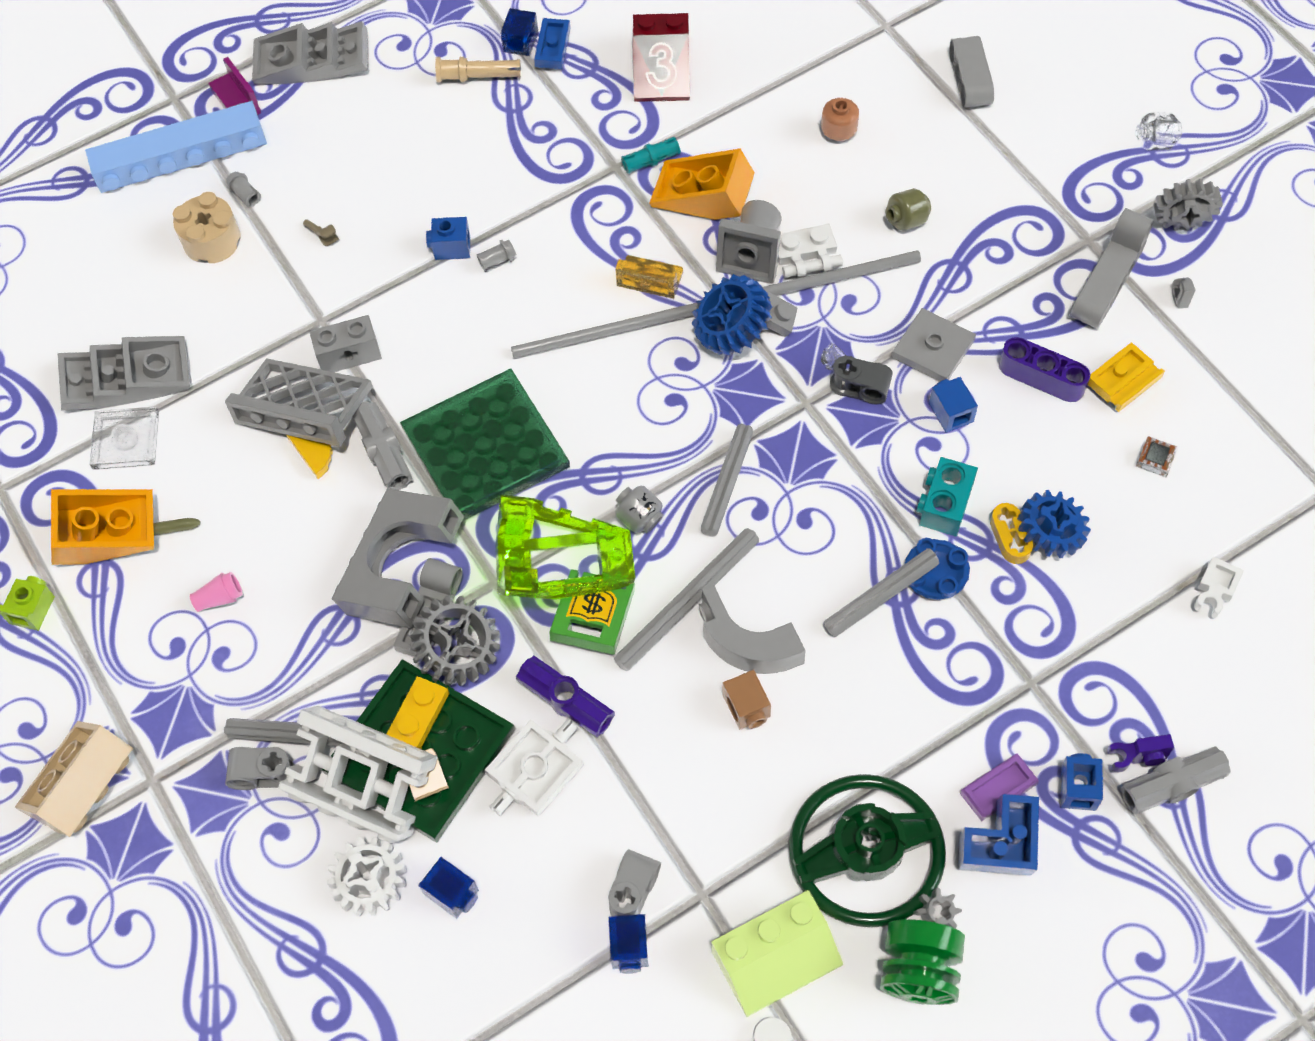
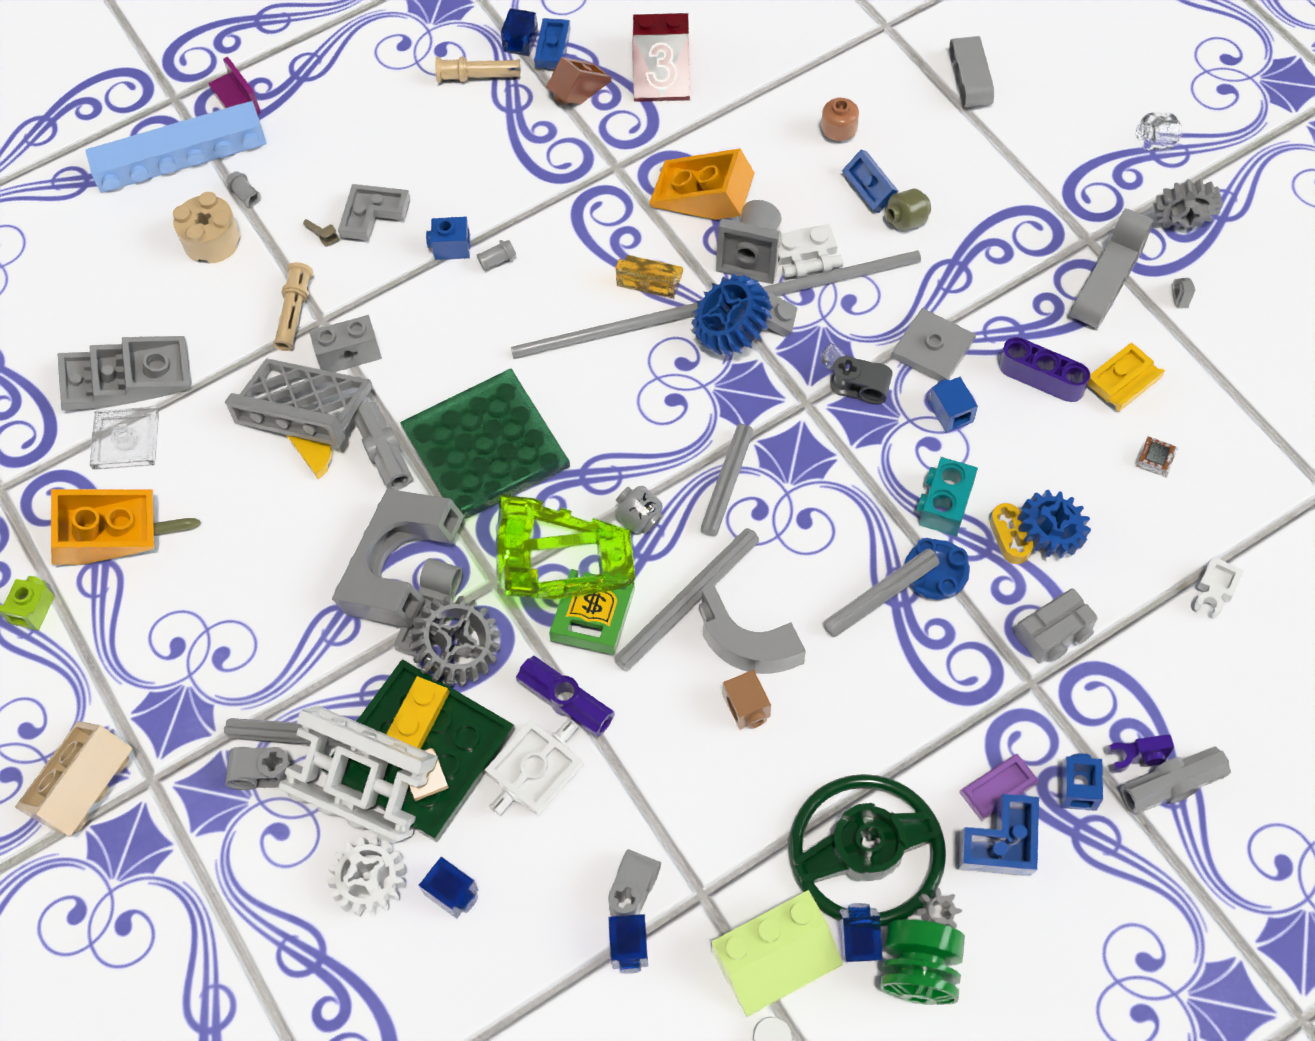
(217, 592): bright pink cone -> none
(294, 294): none -> tan pin
(310, 54): light grey slope -> none
(369, 202): none -> light grey plate
(576, 81): none -> dark orange slope
(650, 155): teal pin -> none
(860, 933): none -> clear blue brick
(869, 180): none -> blue plate
(1056, 626): none -> light grey brick

